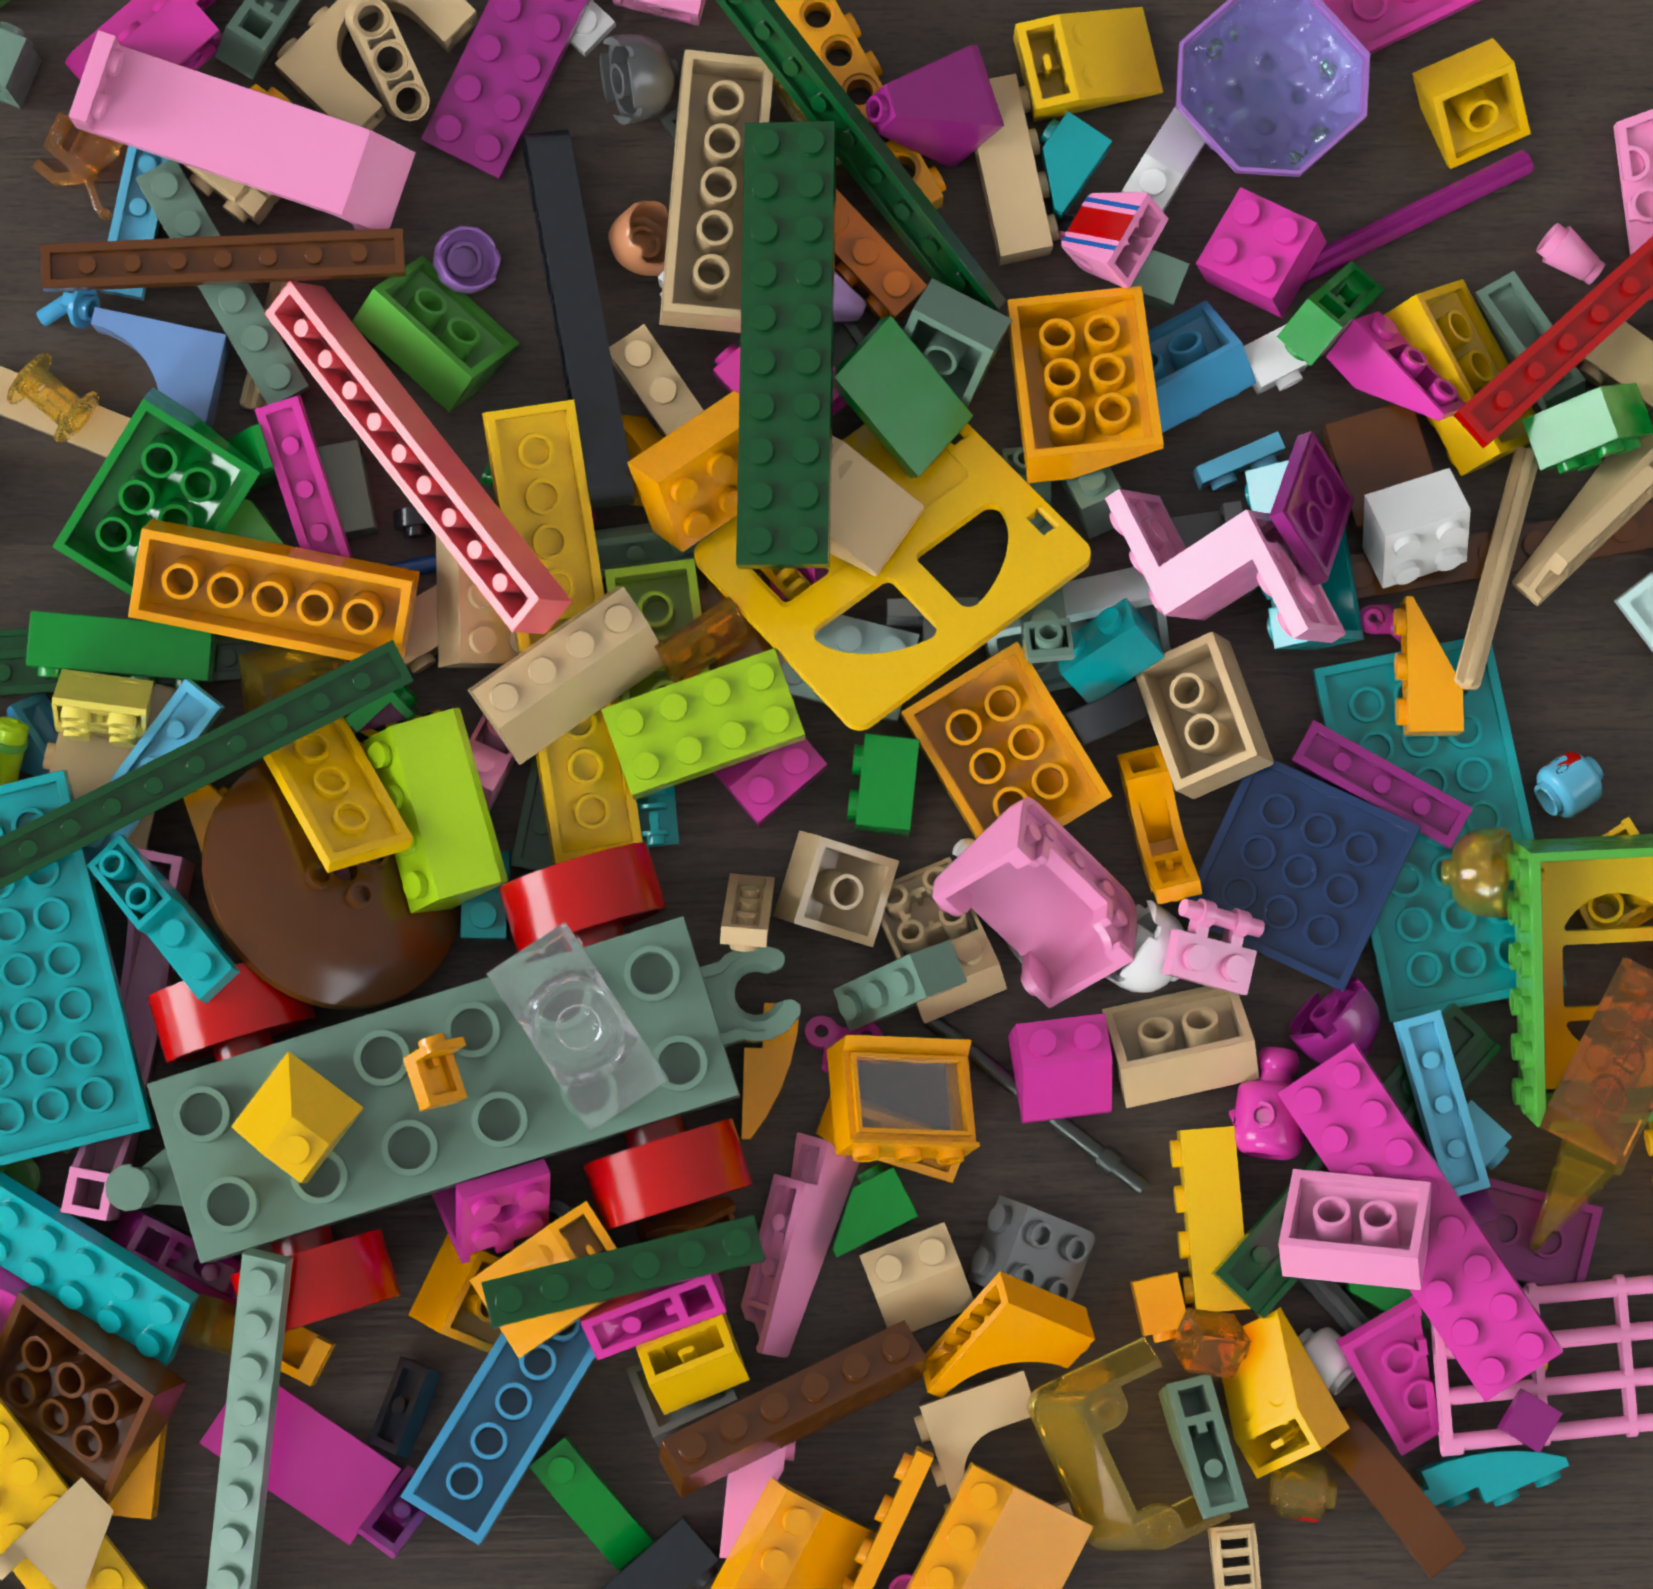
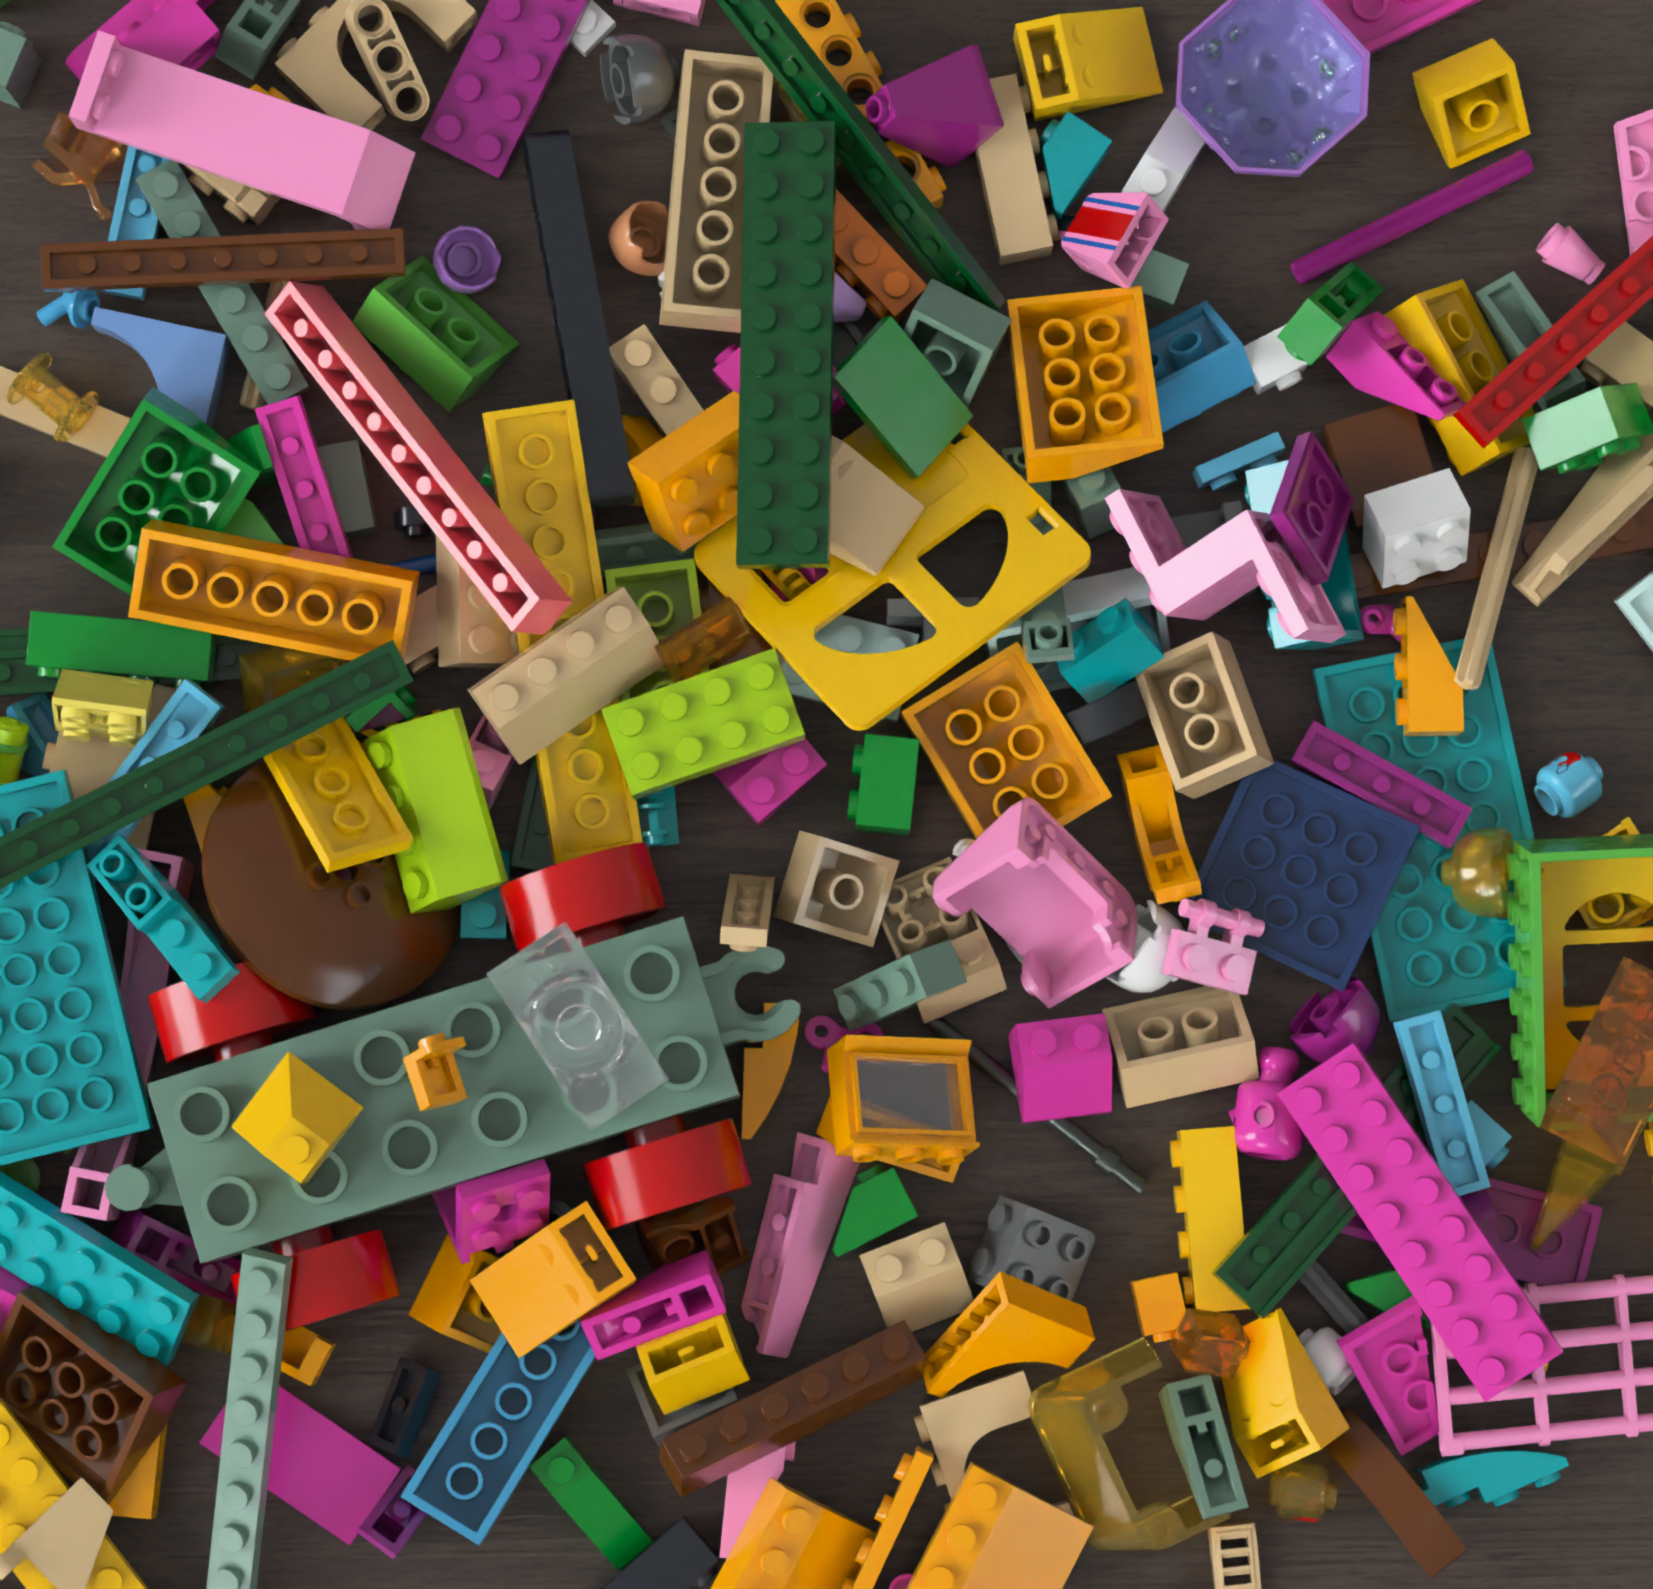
(622, 1271): dark green plate -> none
(1261, 252): dark pink brick -> none
(1355, 1229): bright pink slope -> none
(1529, 1420): magenta tile -> none

